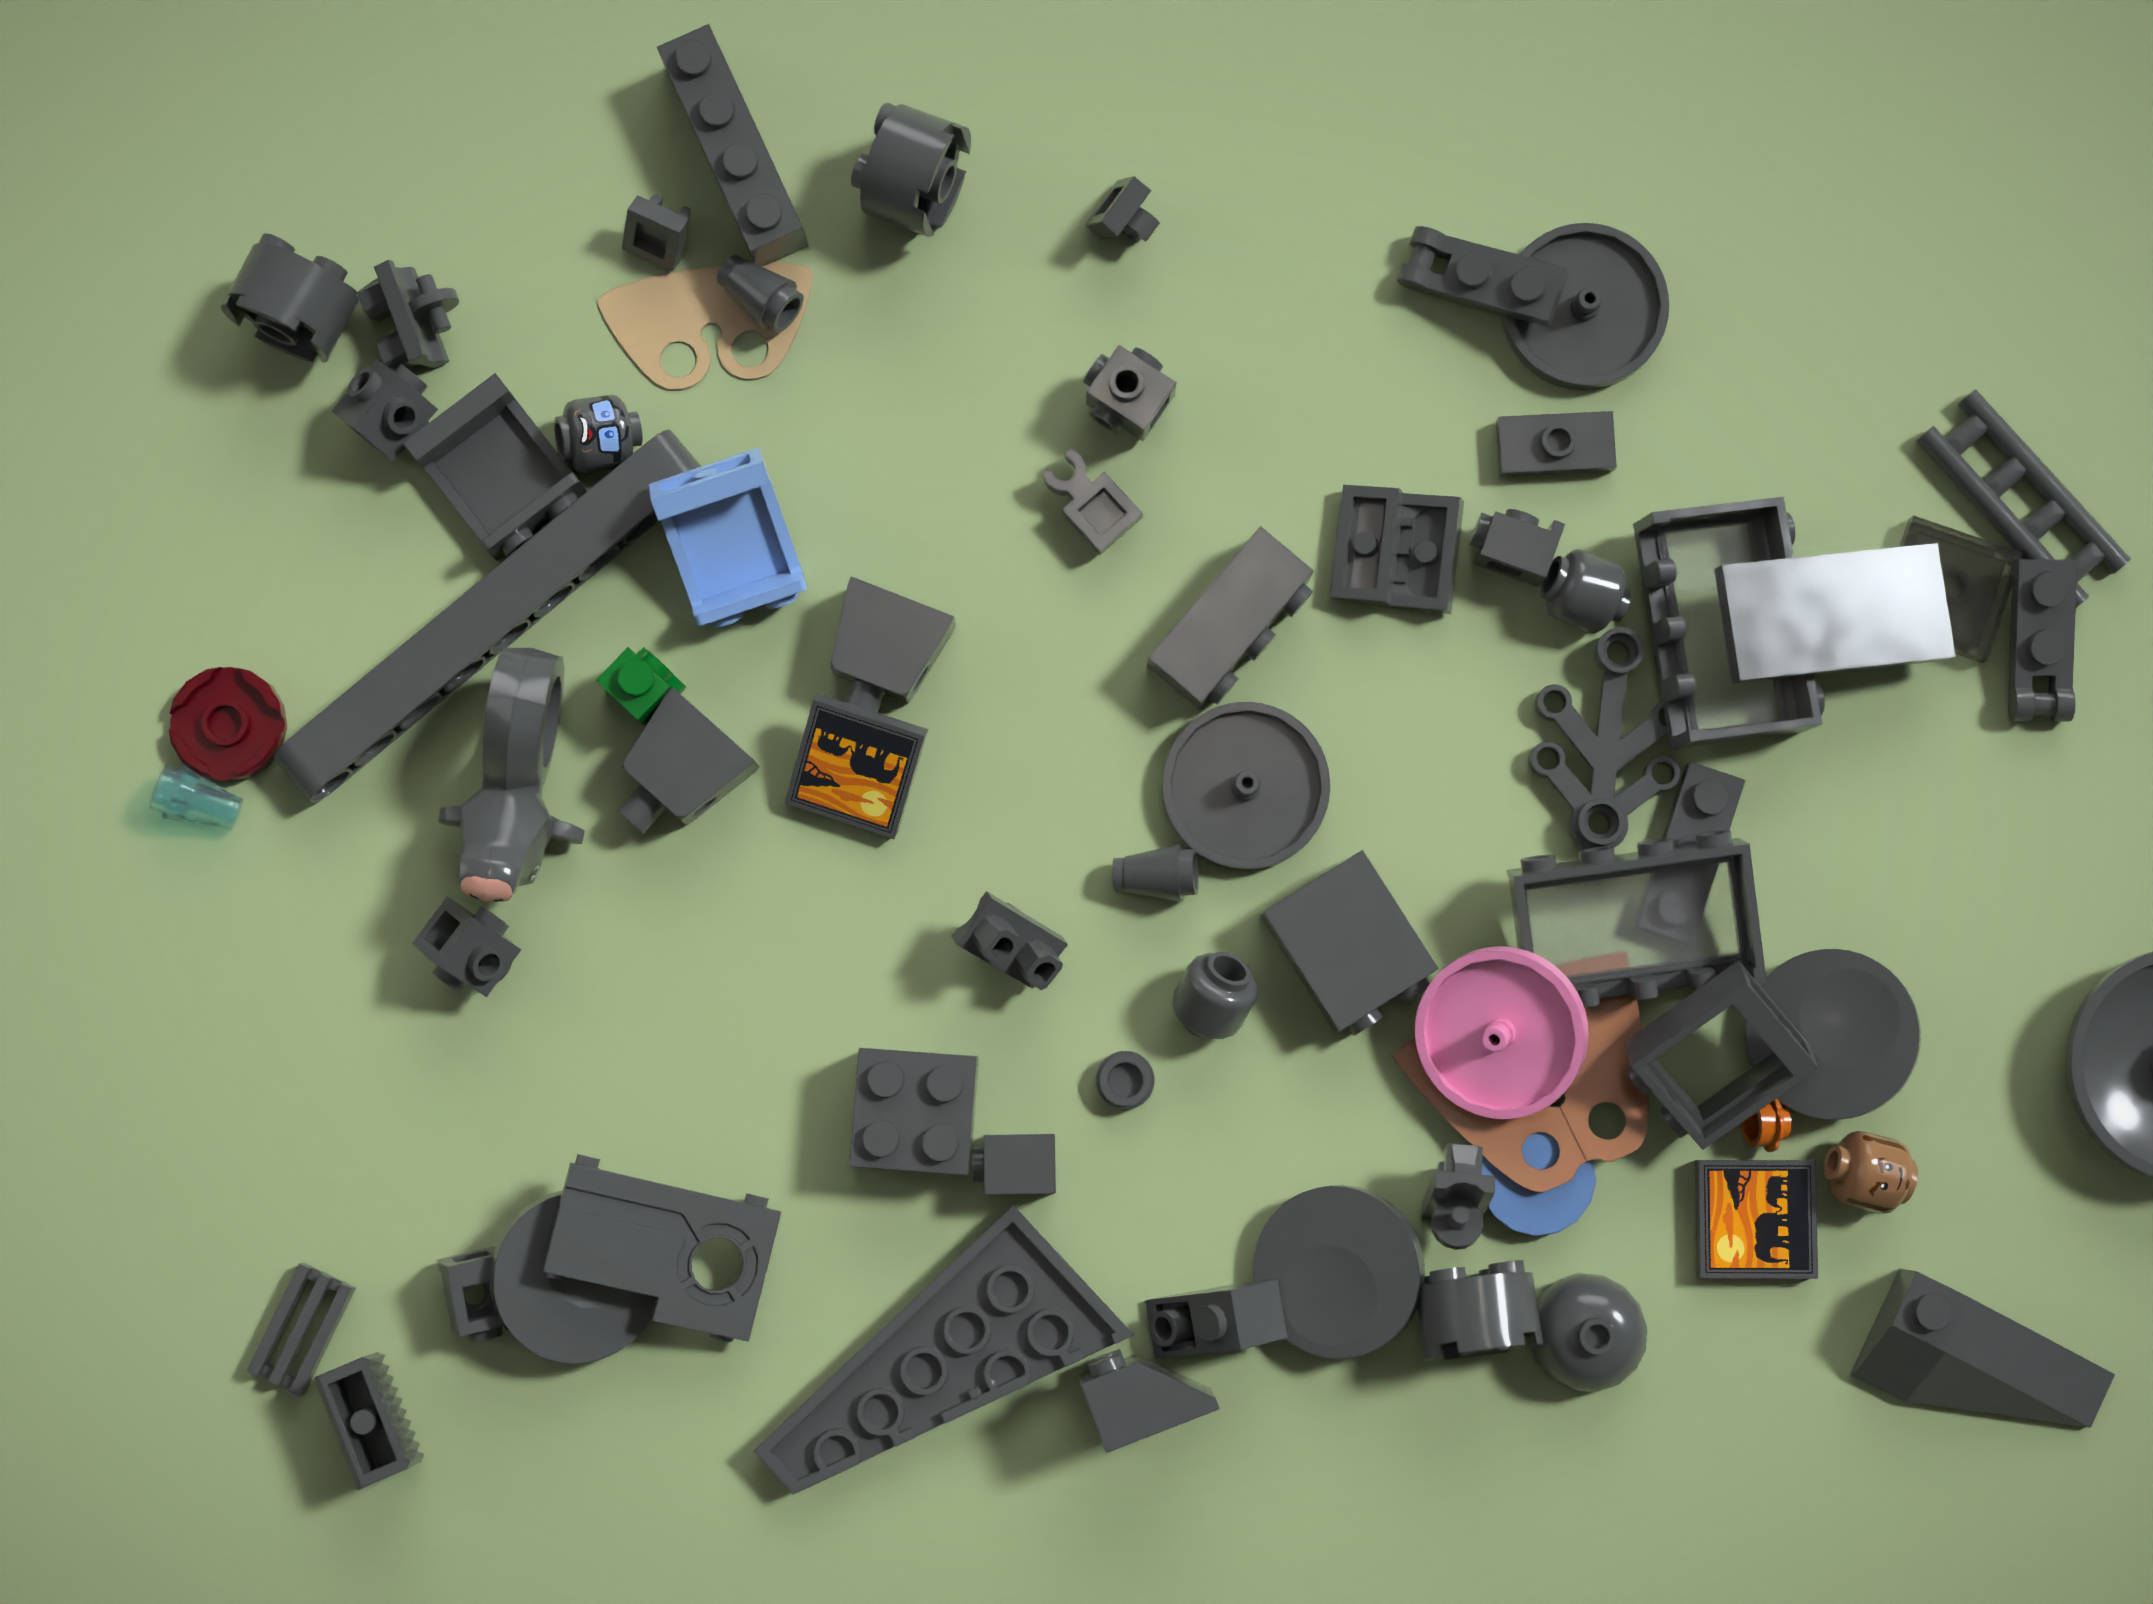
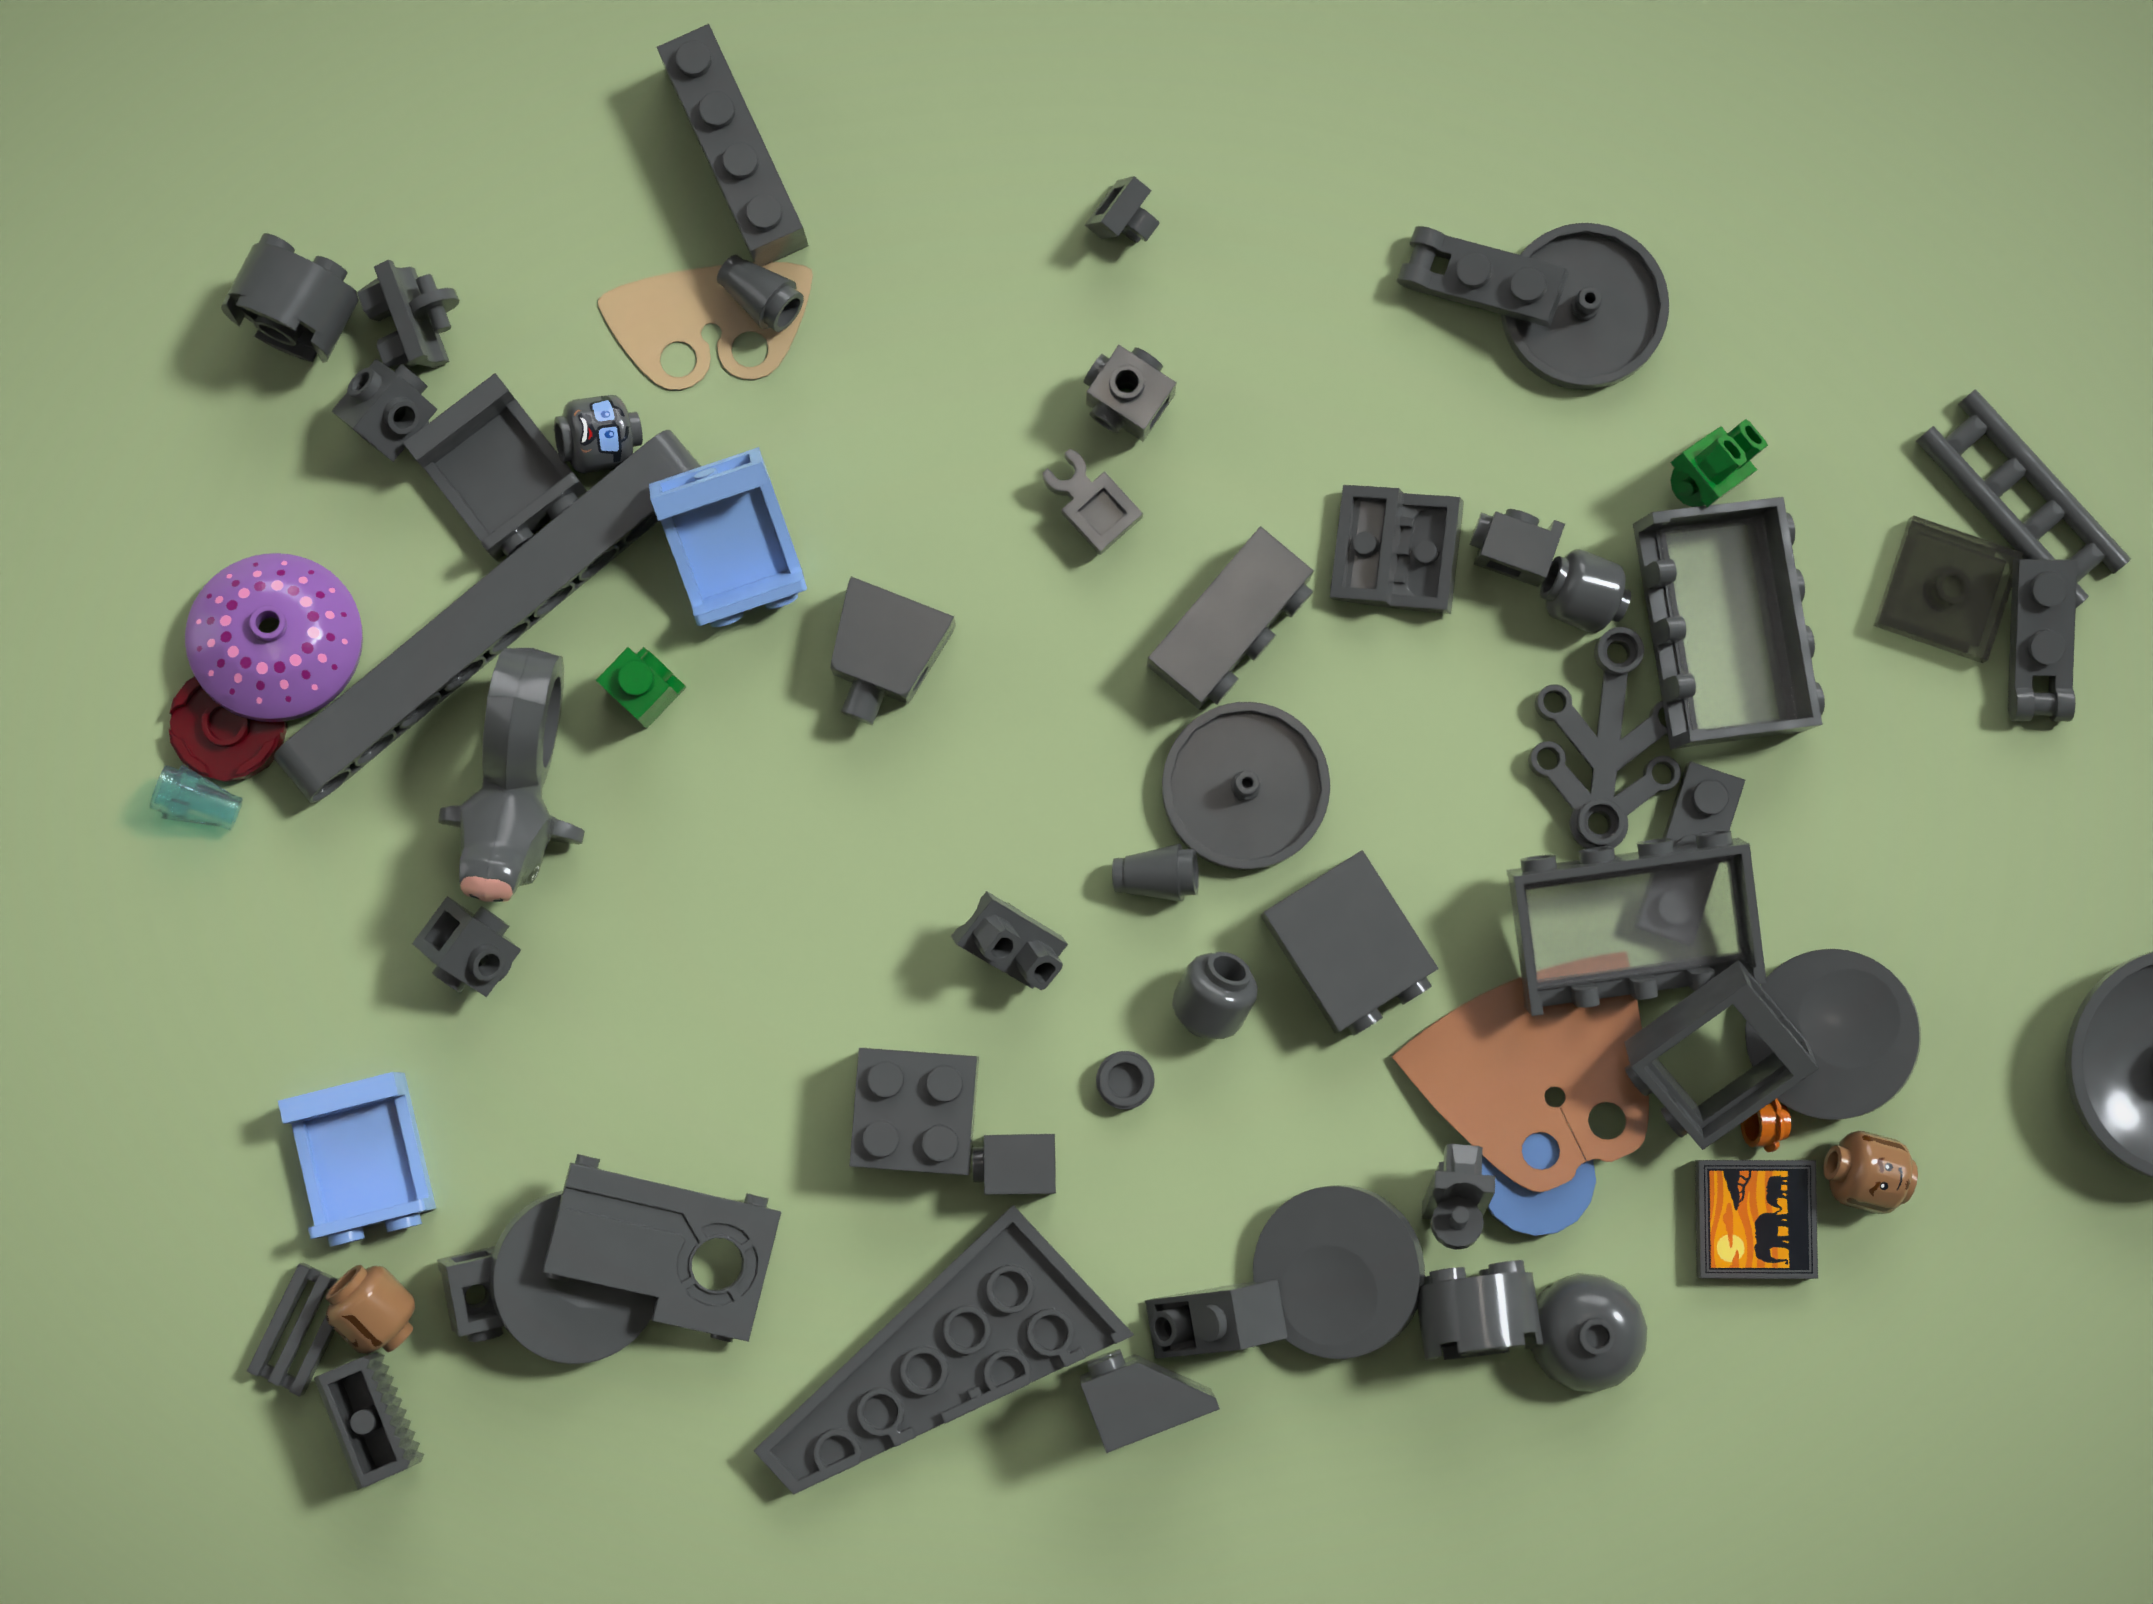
(282, 671): none -> medium lavender dish
(360, 1157): none -> light blue panel
(370, 1309): none -> medium nougat head
(656, 231): dark grey tile -> none
(681, 765): dark grey torso -> none
(856, 766): tile -> none
(911, 168): dark grey brick -> none
(1501, 1032): bright pink piece -> none
(1556, 443): dark grey plate -> none
(1716, 464): none -> green hips
(1834, 613): tile -> none
(1962, 1355): dark grey wedge -> none

